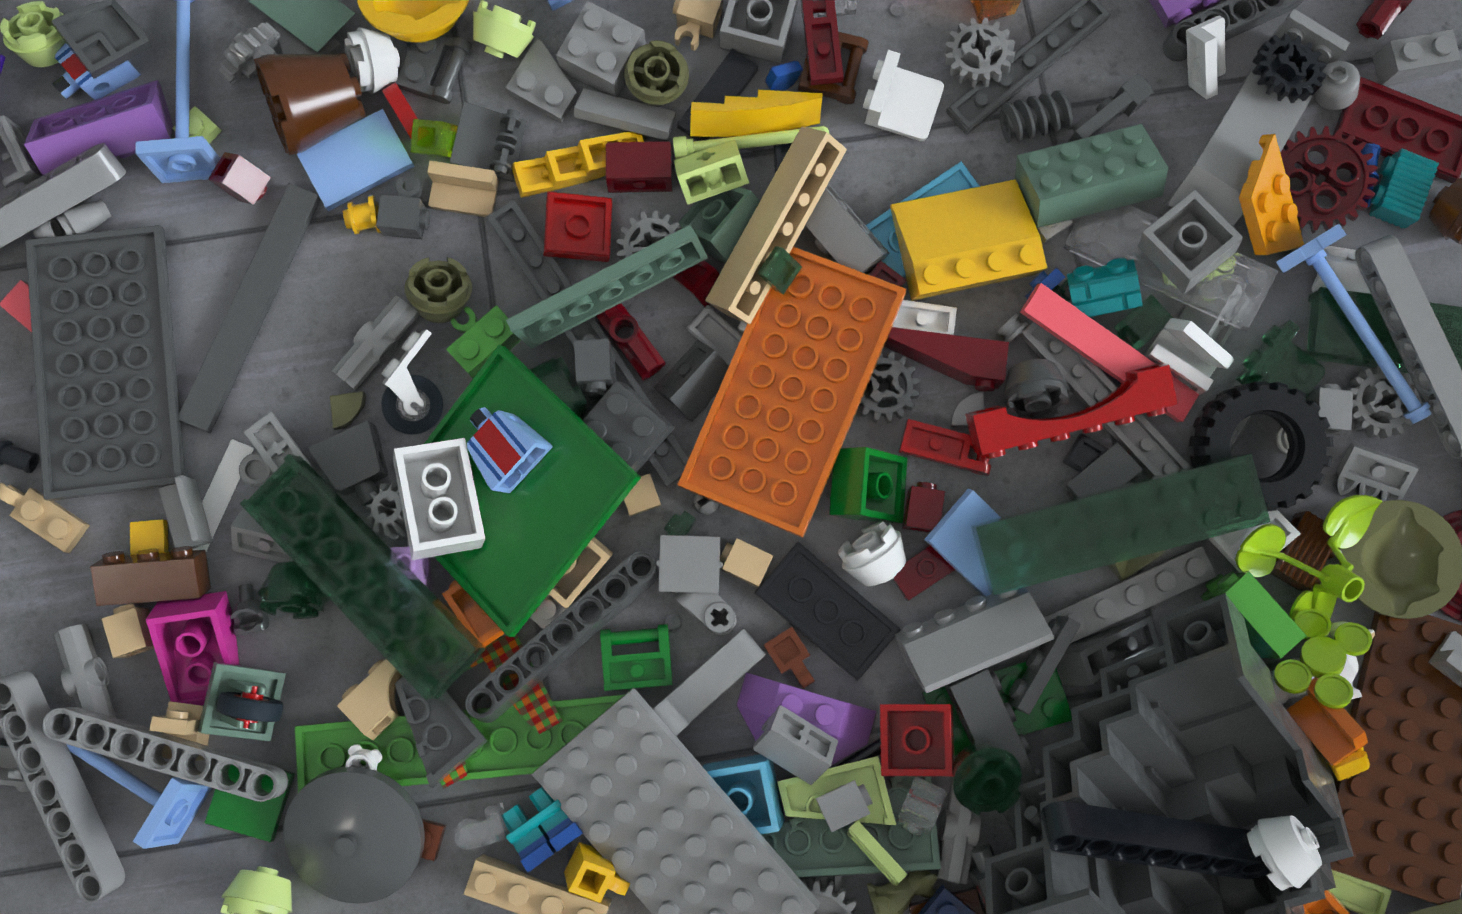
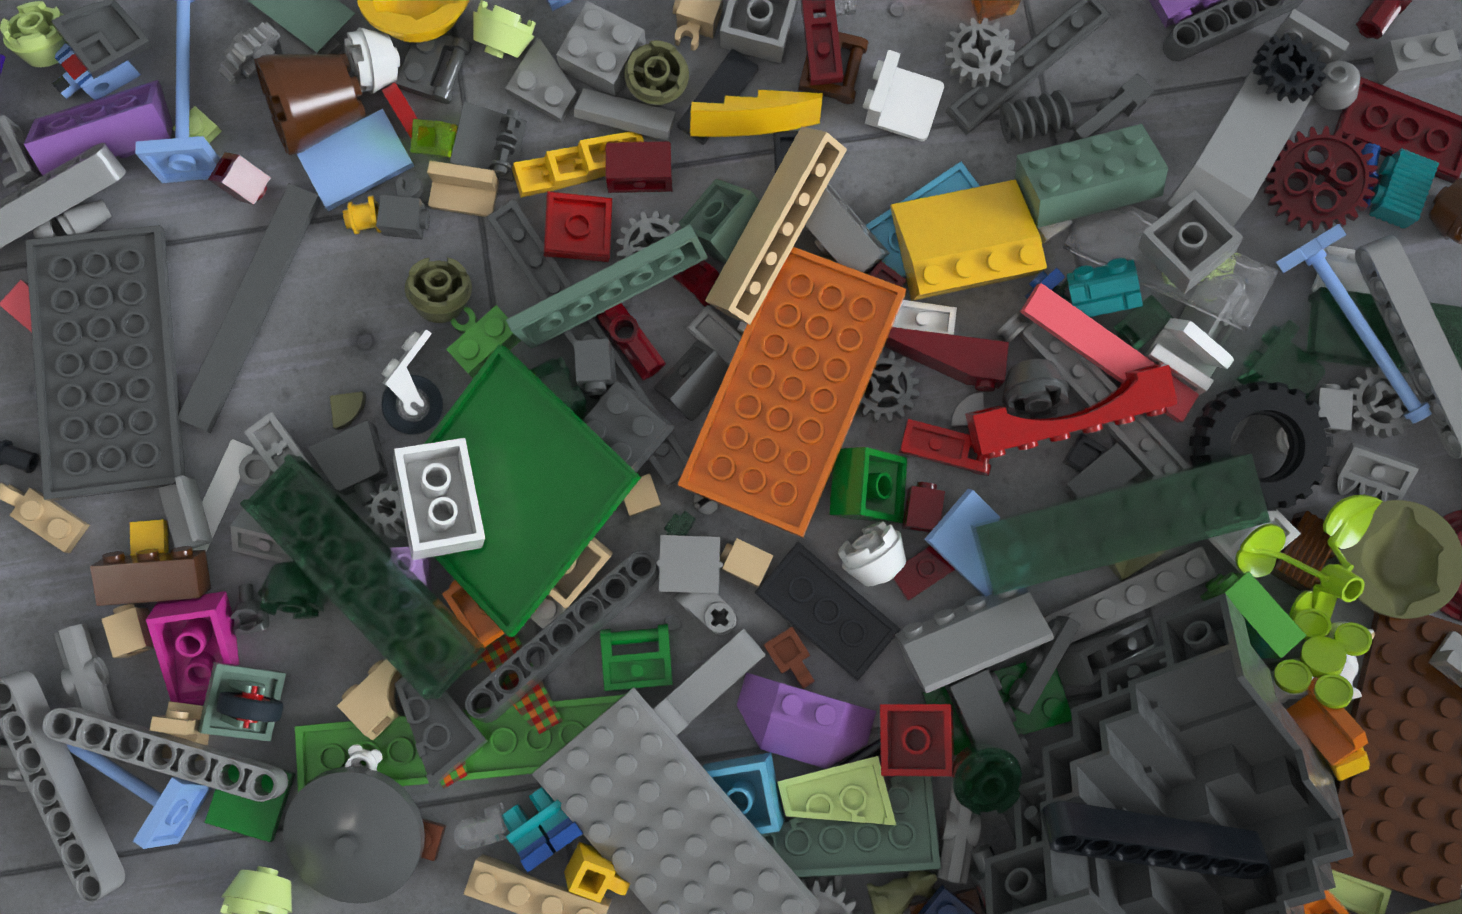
(375, 342): light grey piece -> none
(505, 448): light blue torso -> none
(685, 147): yellowish green piece -> none
(711, 172): yellowish green brick -> none
(779, 269): clear green tile -> none
(783, 76): blue tile -> none
(796, 745): light grey hinge -> none
(844, 805): light grey brick -> none
(876, 853): yellowish green tile -> none
(921, 807): clear brick -> none
(1206, 56): white panel -> none
(1269, 203): light orange wing -> none
(1286, 850): white cone -> none

